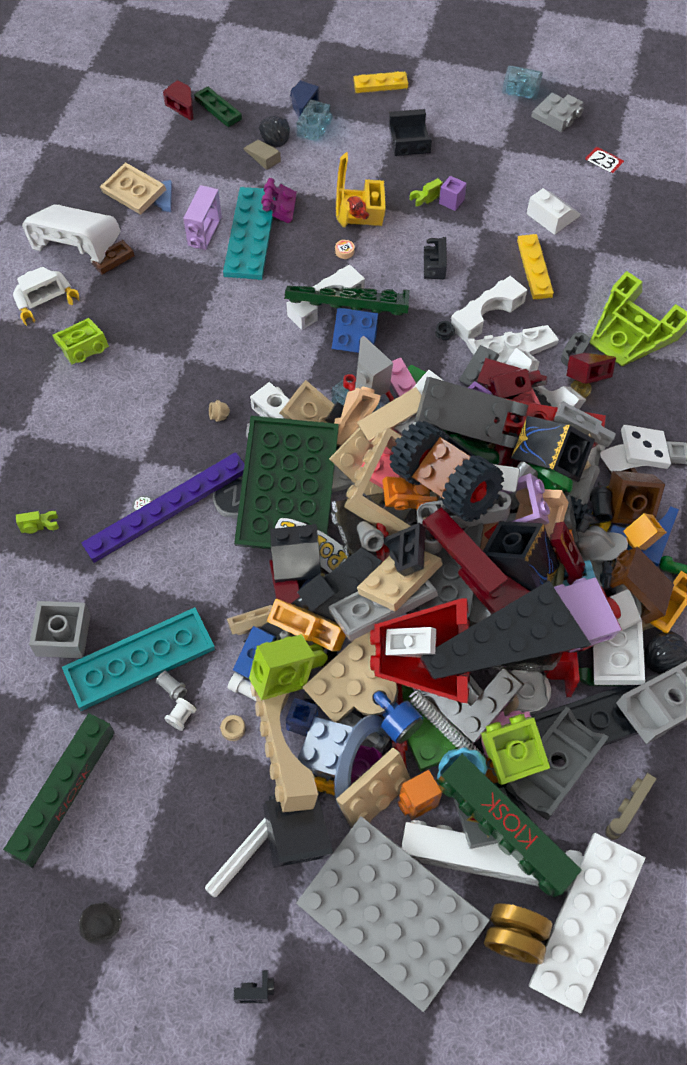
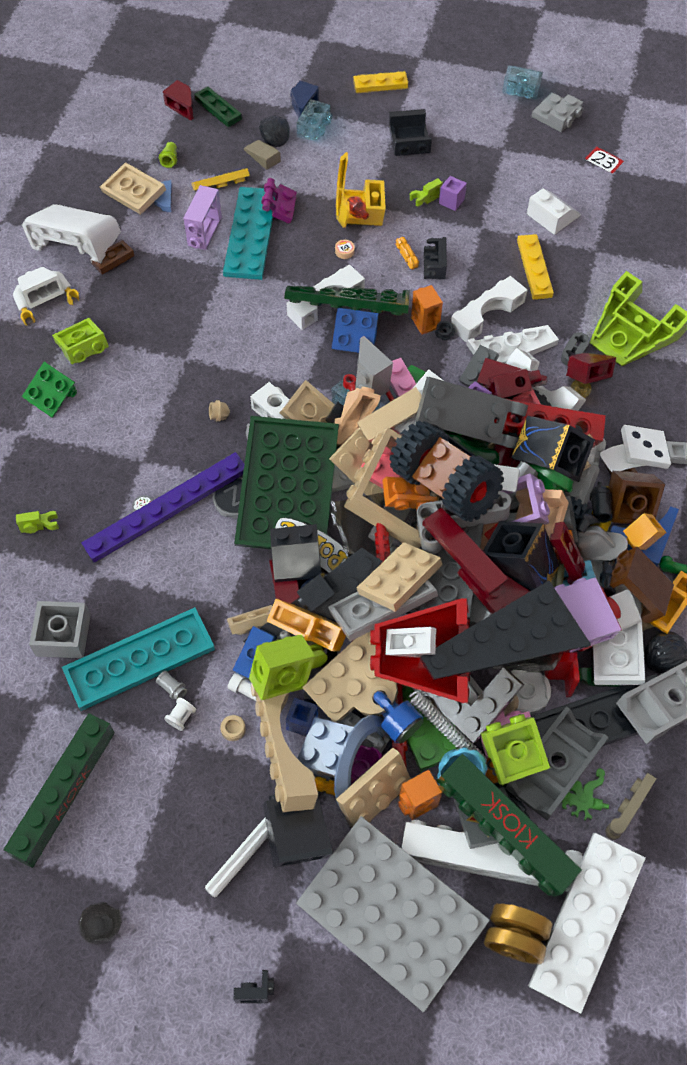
(49, 389): none -> green hinge
(168, 155): none -> lime cone
(221, 180): none -> yellow plate
(370, 537): light grey cone -> none
(407, 253): none -> light orange axle
(407, 549): black wing -> none
(426, 309): none -> orange brick
(583, 796): none -> bright green piece
(584, 422): light grey hinge -> none

